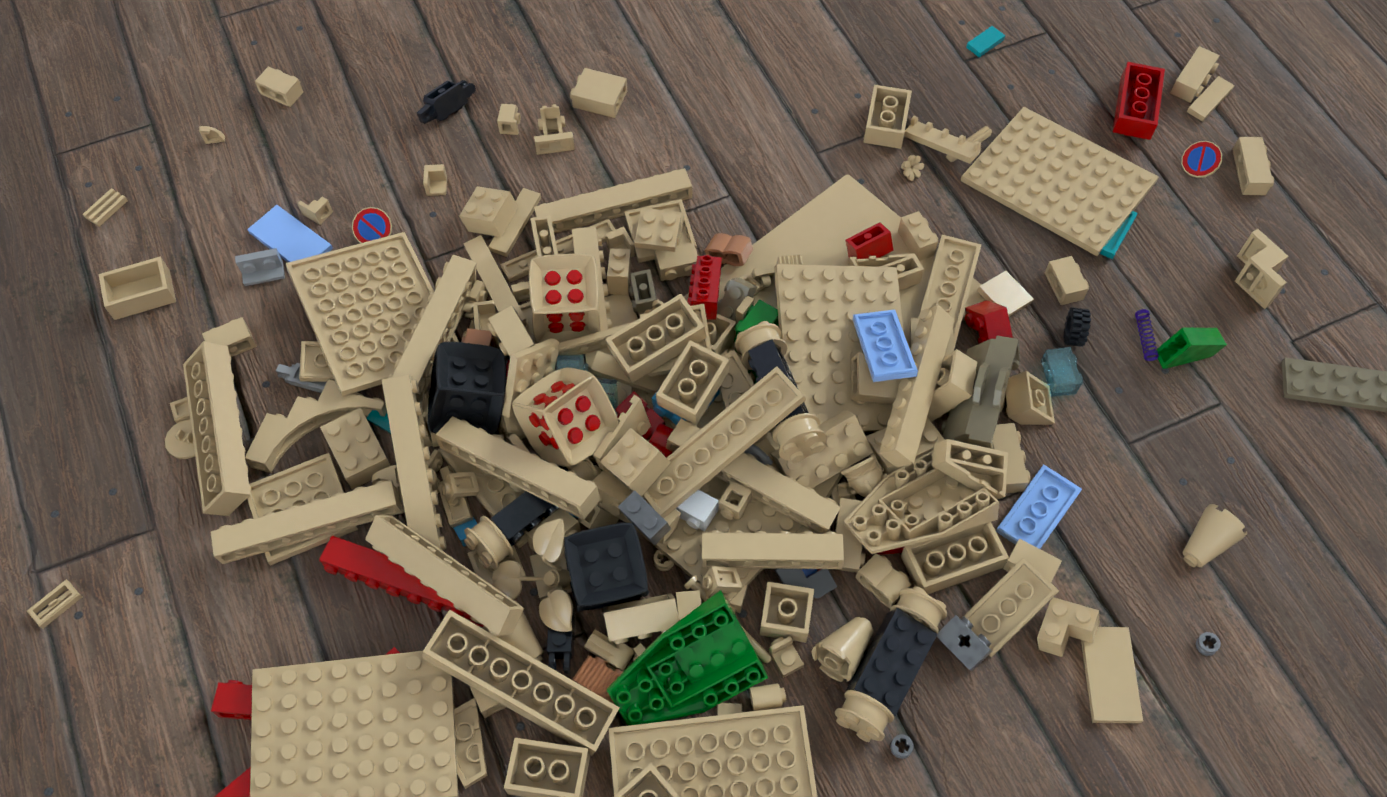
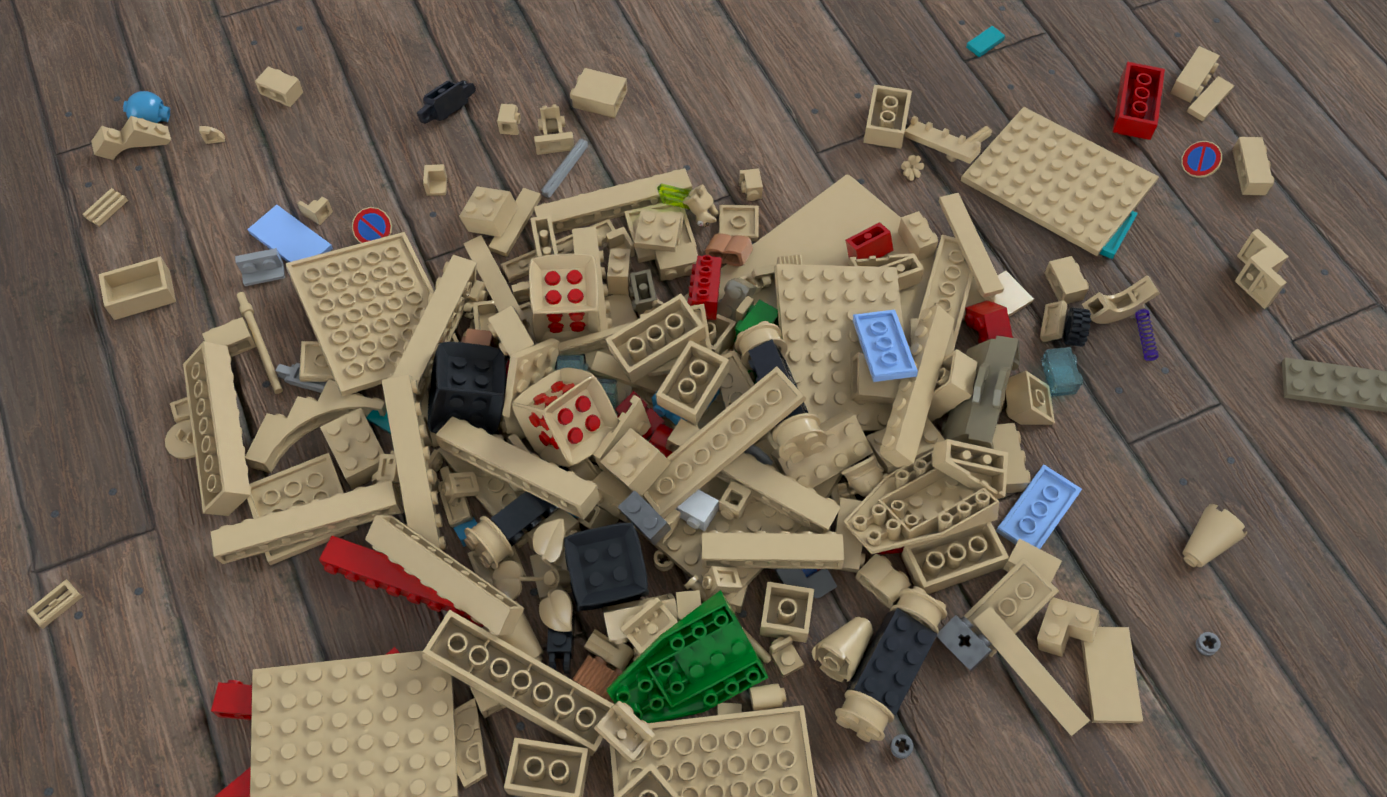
(135, 133): none -> tan arch
(146, 106): none -> dark azure brick
(247, 311): none -> tan bar
(388, 468): none -> tan bracket
(564, 168): none -> light grey axle
(624, 730): none -> tan bracket
(648, 624): none -> tan bracket
(673, 195): none -> clear neon green tile
(699, 203): none -> tan animal
(739, 220): none -> tan tile
(751, 184): none -> tan brick
(971, 245): none -> tan tile
(1031, 671): none -> tan tile
(1053, 321): none -> tan plate
(1121, 305): none -> tan arch
(1190, 346): green slope -> none

